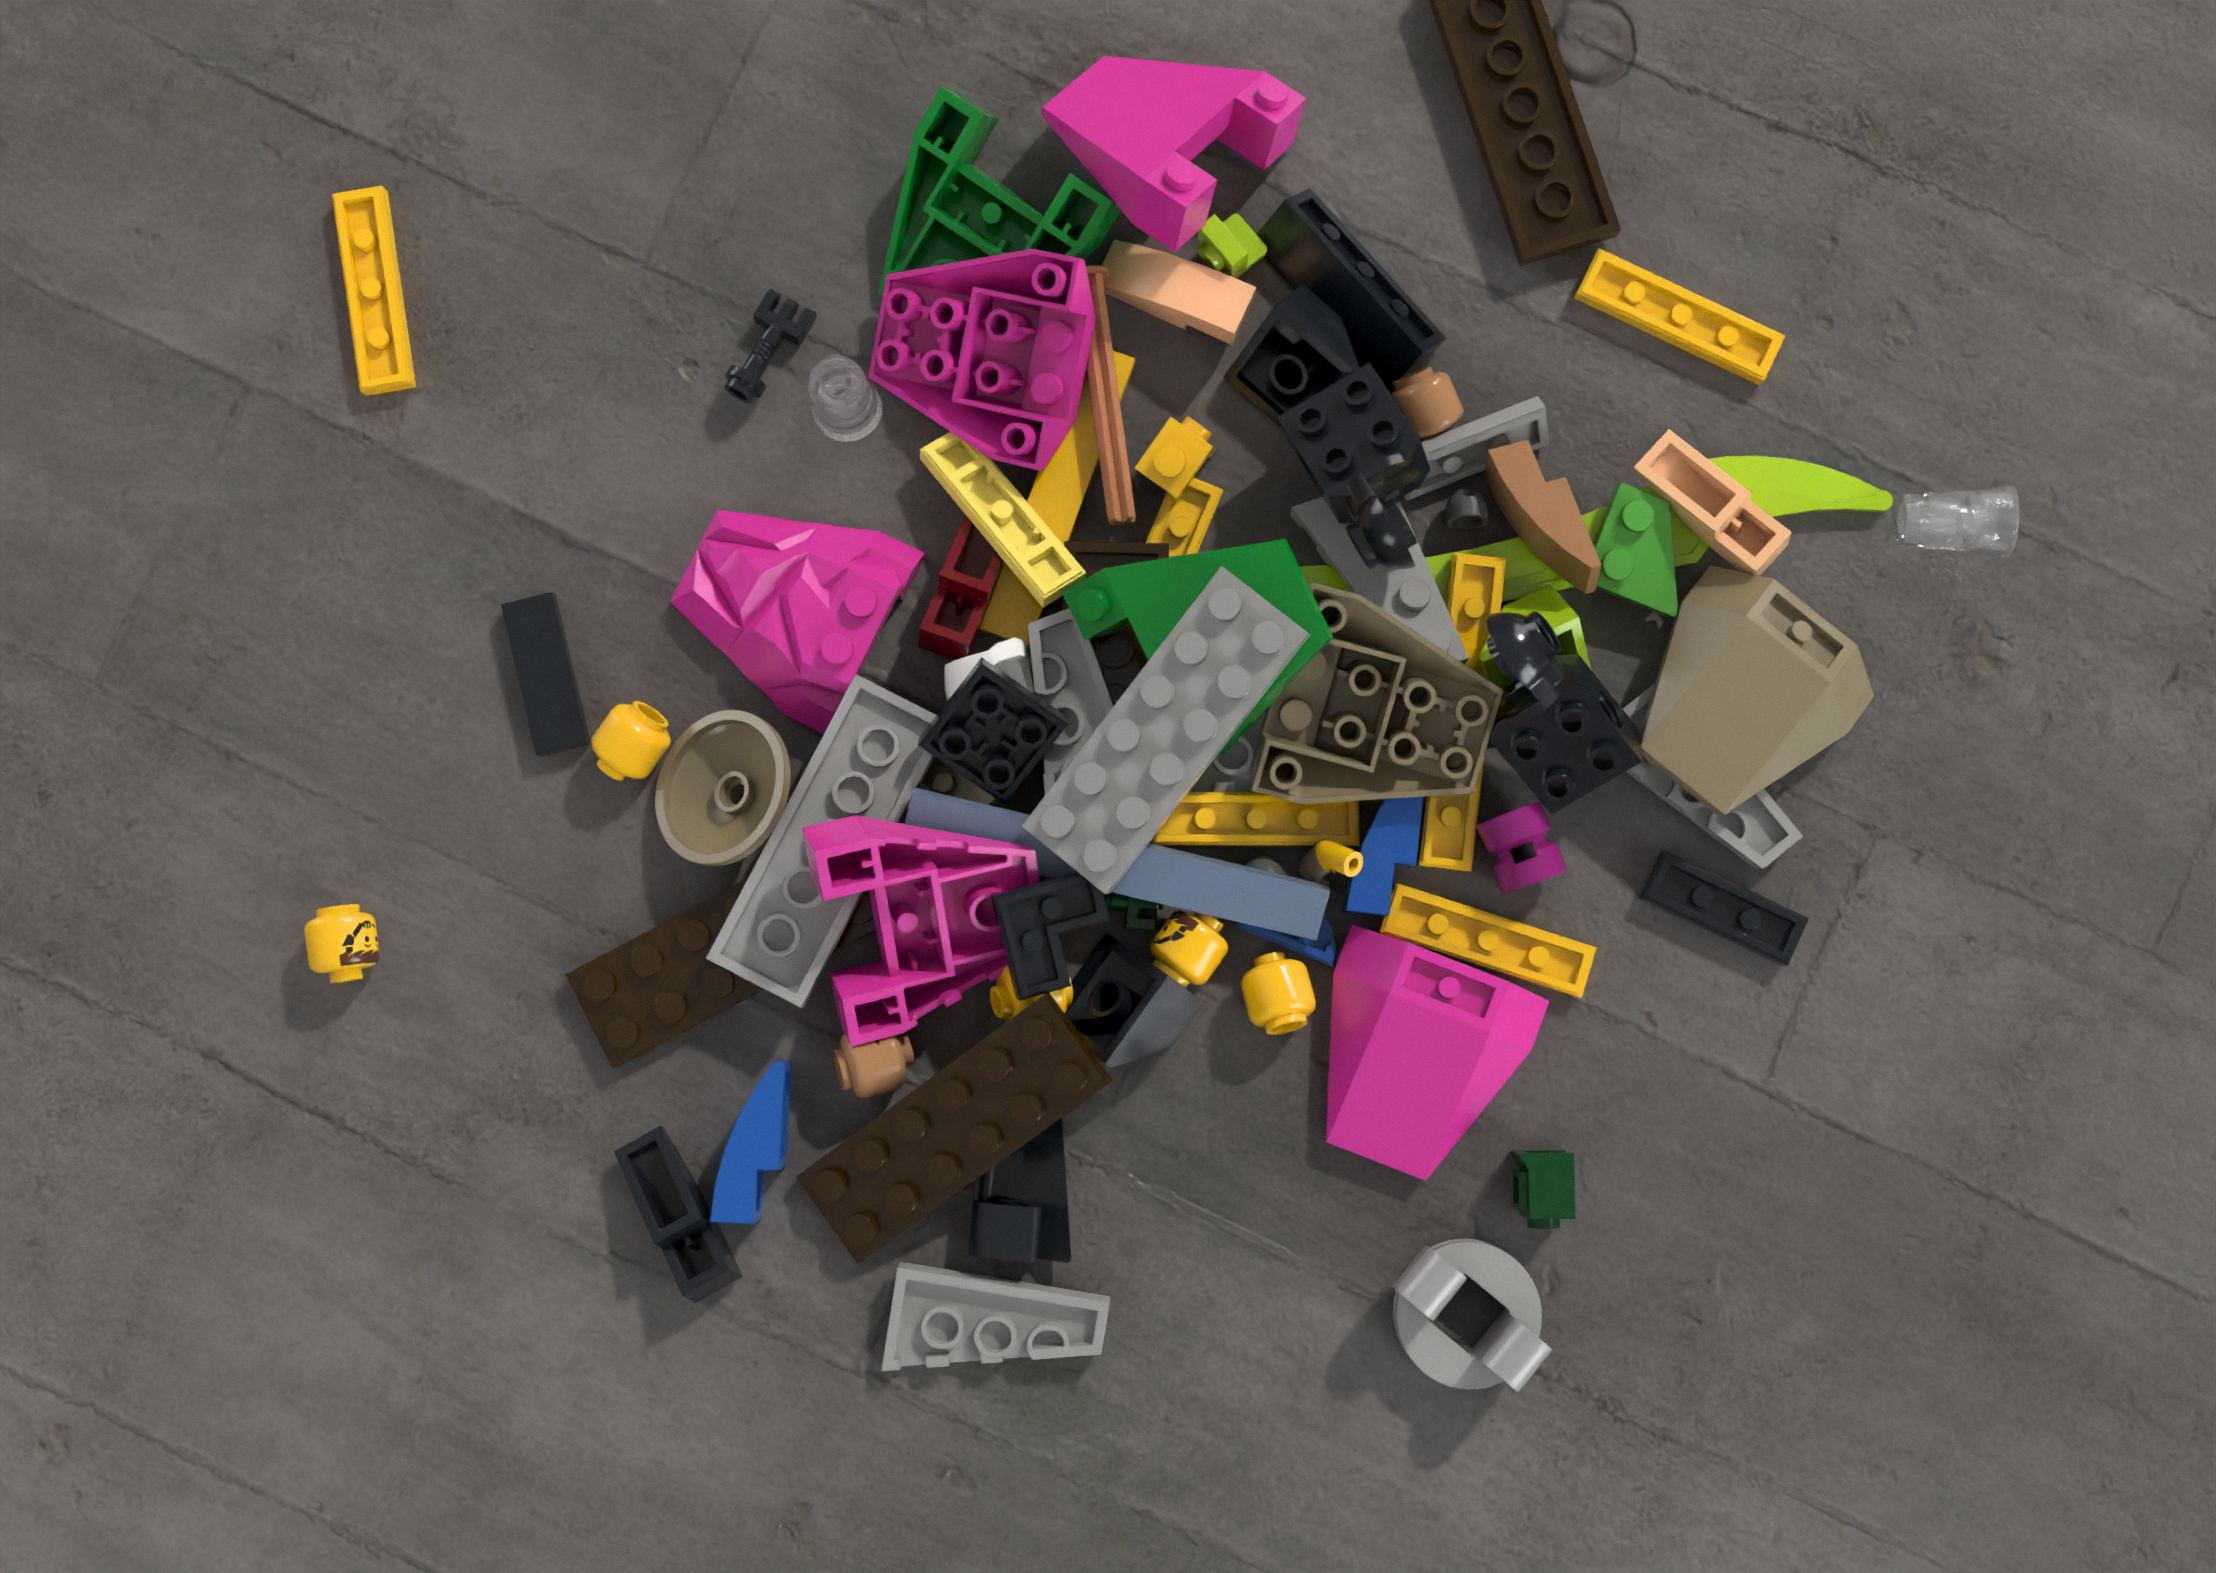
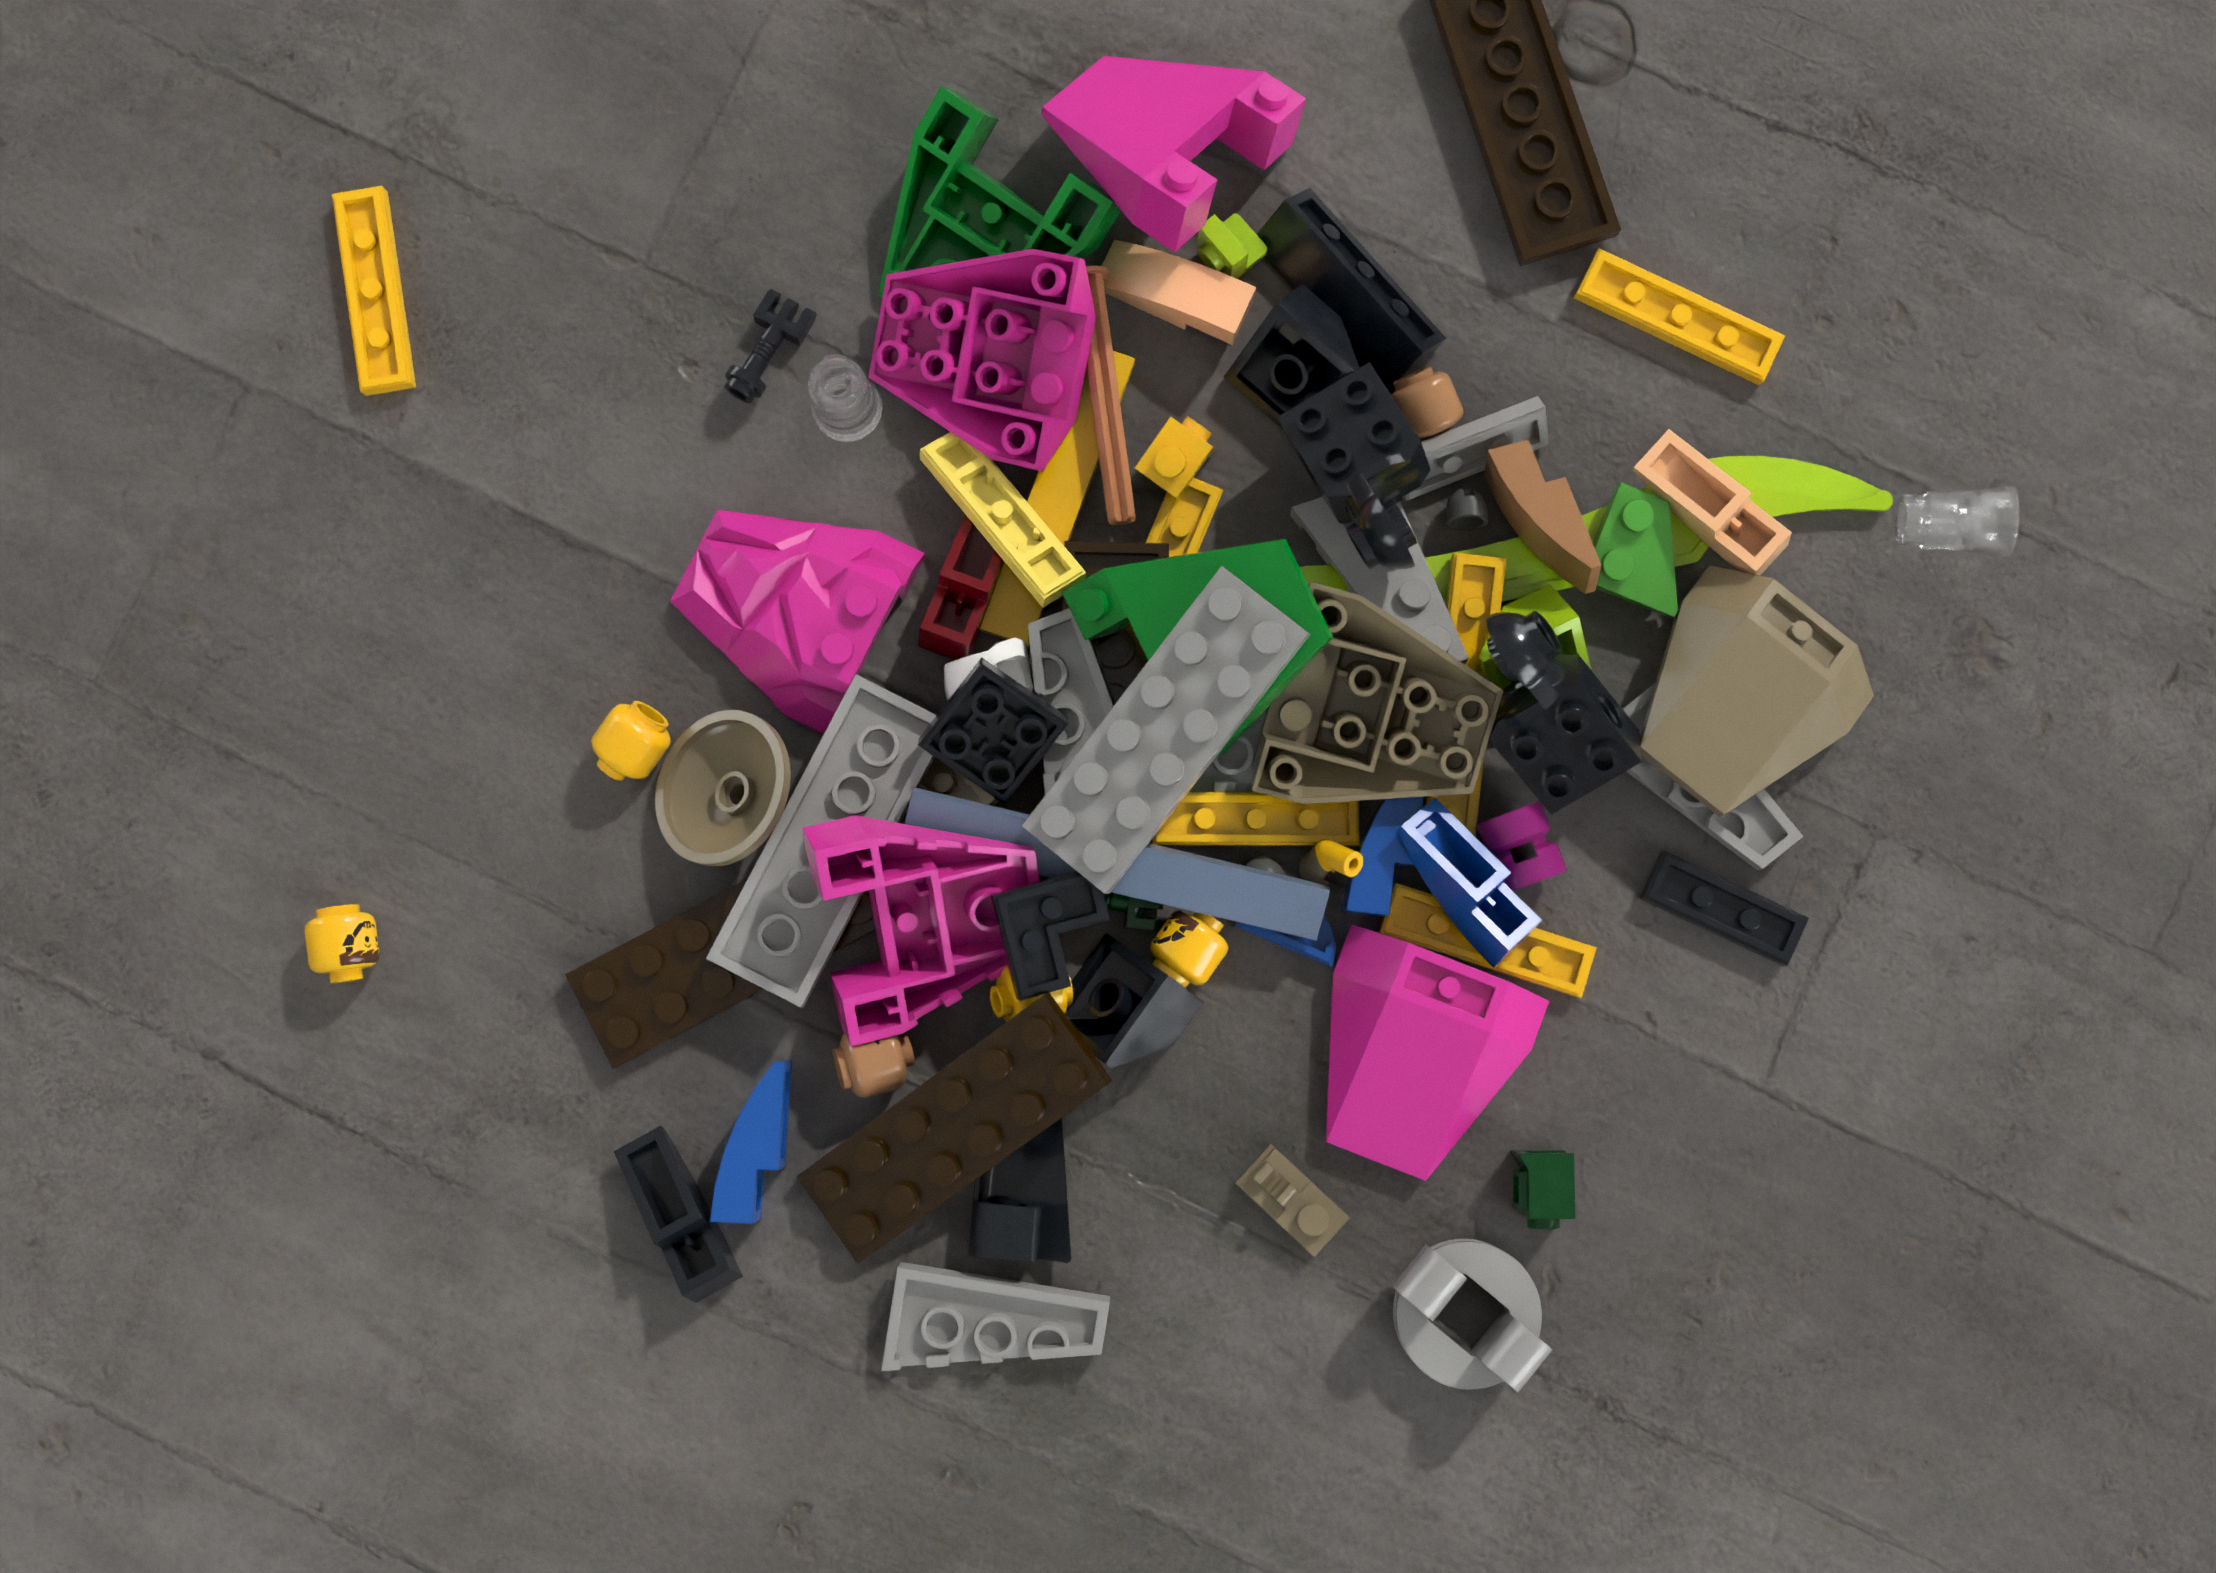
(545, 674): black tile -> none
(1278, 993): yellow head -> none
(1292, 1200): none -> dark tan plate
(1467, 882): none -> blue slope

